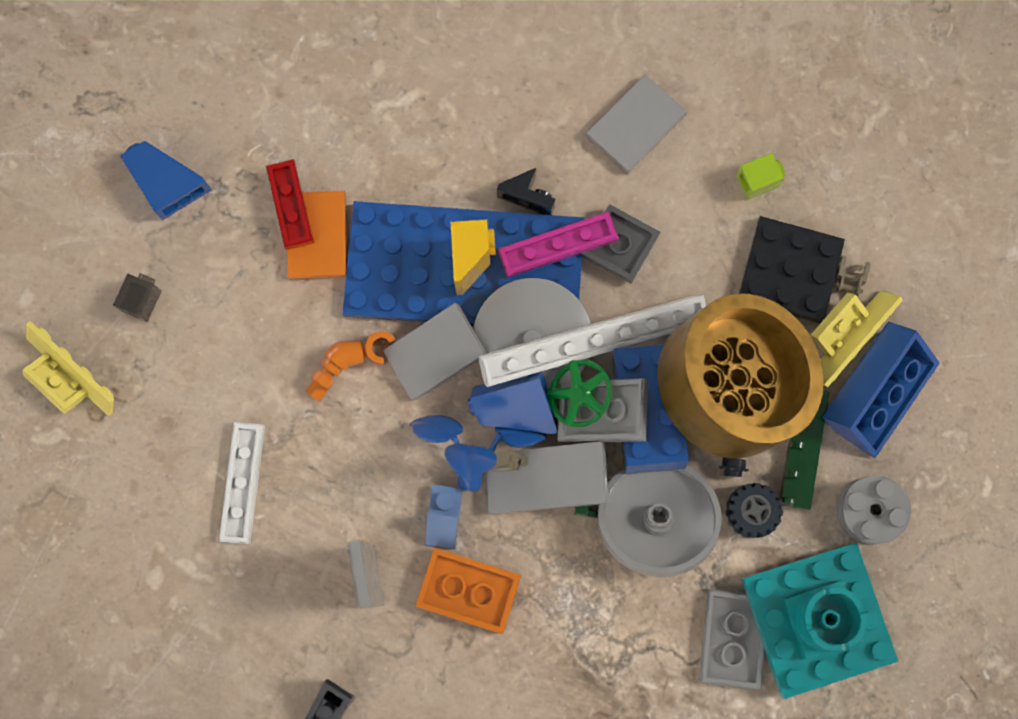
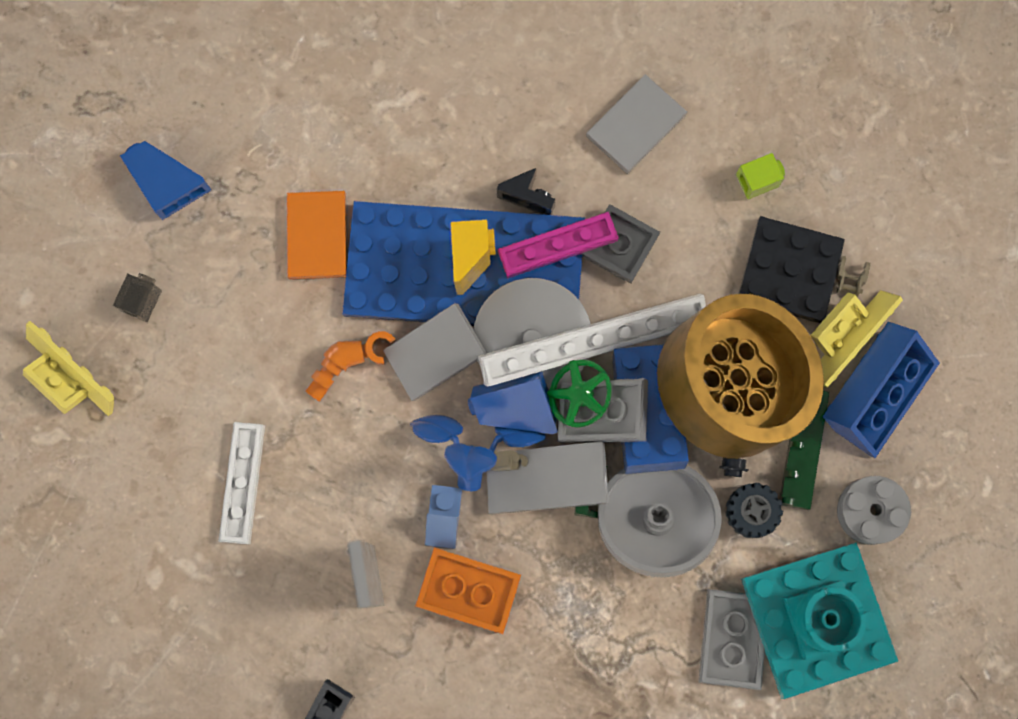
(290, 204): red tile -> none

